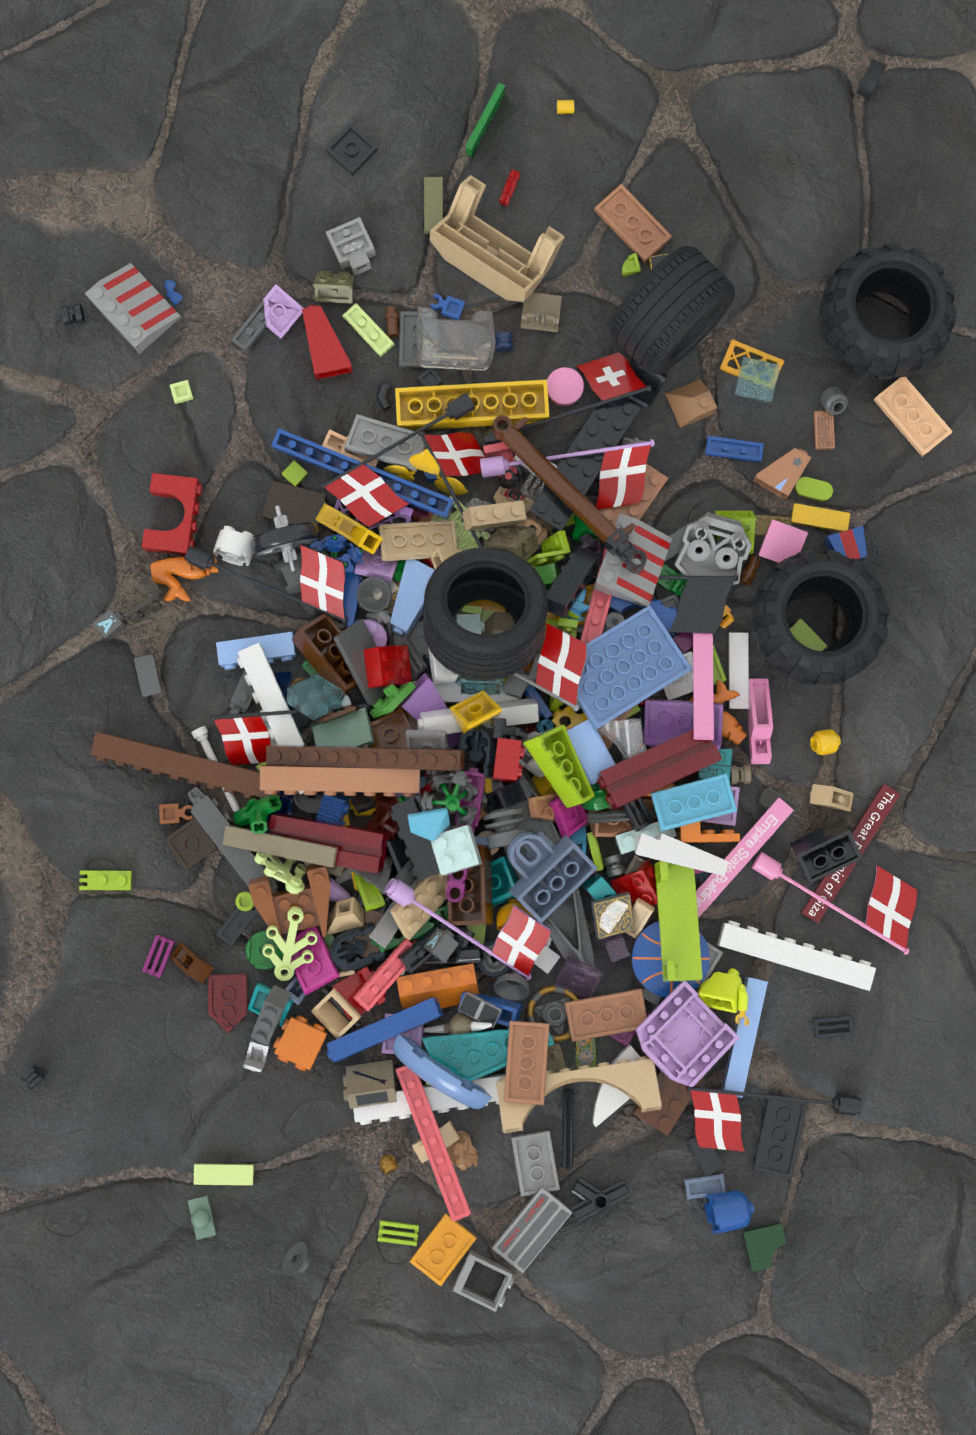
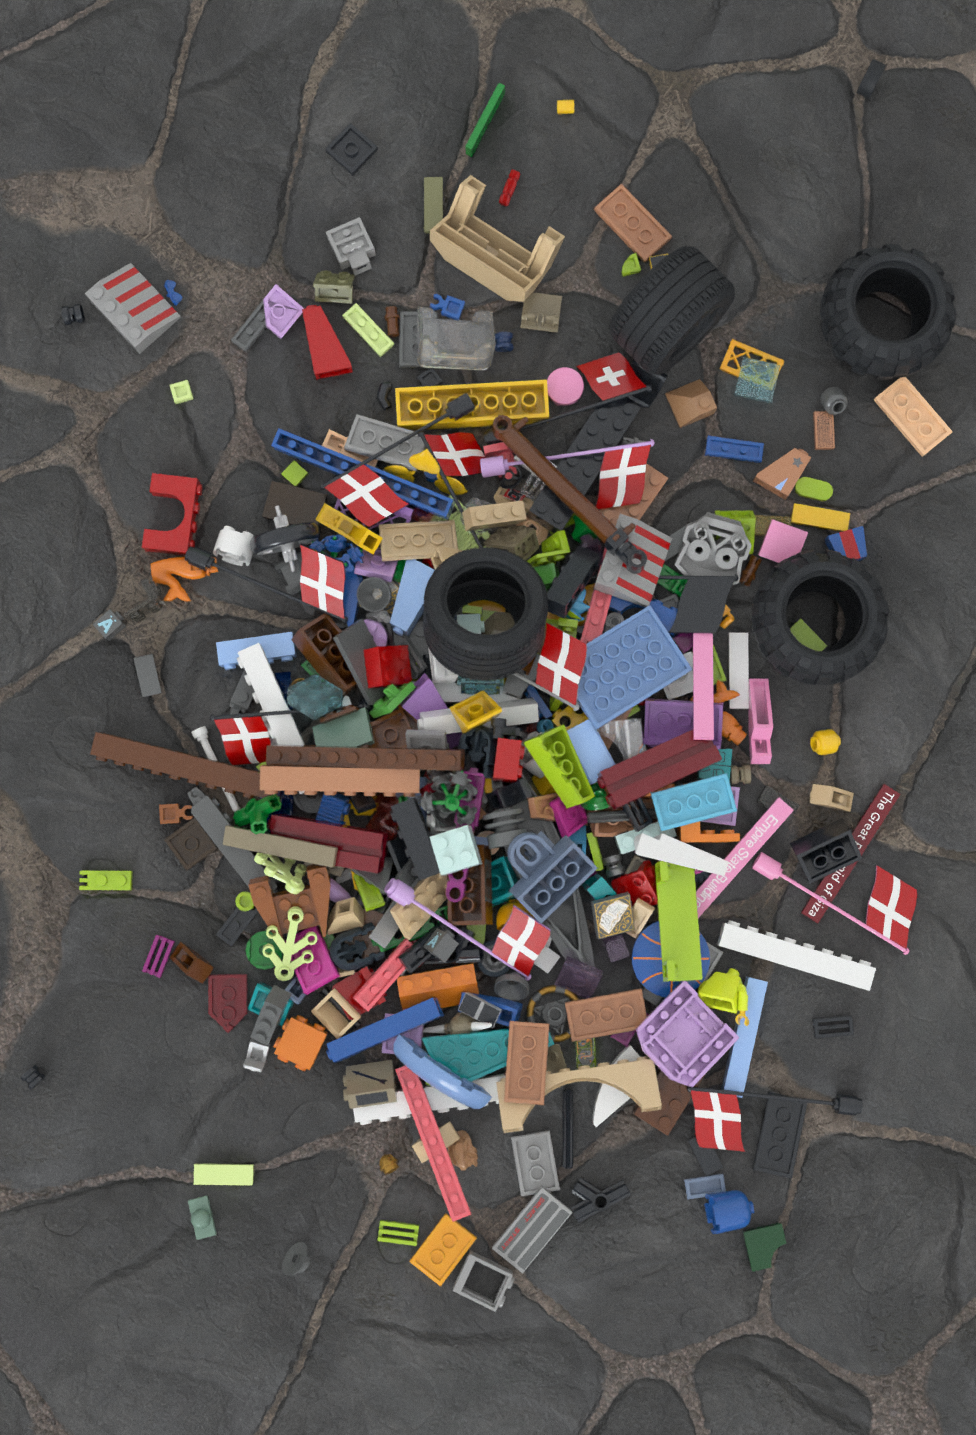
(429, 823): medium azure slope -> none

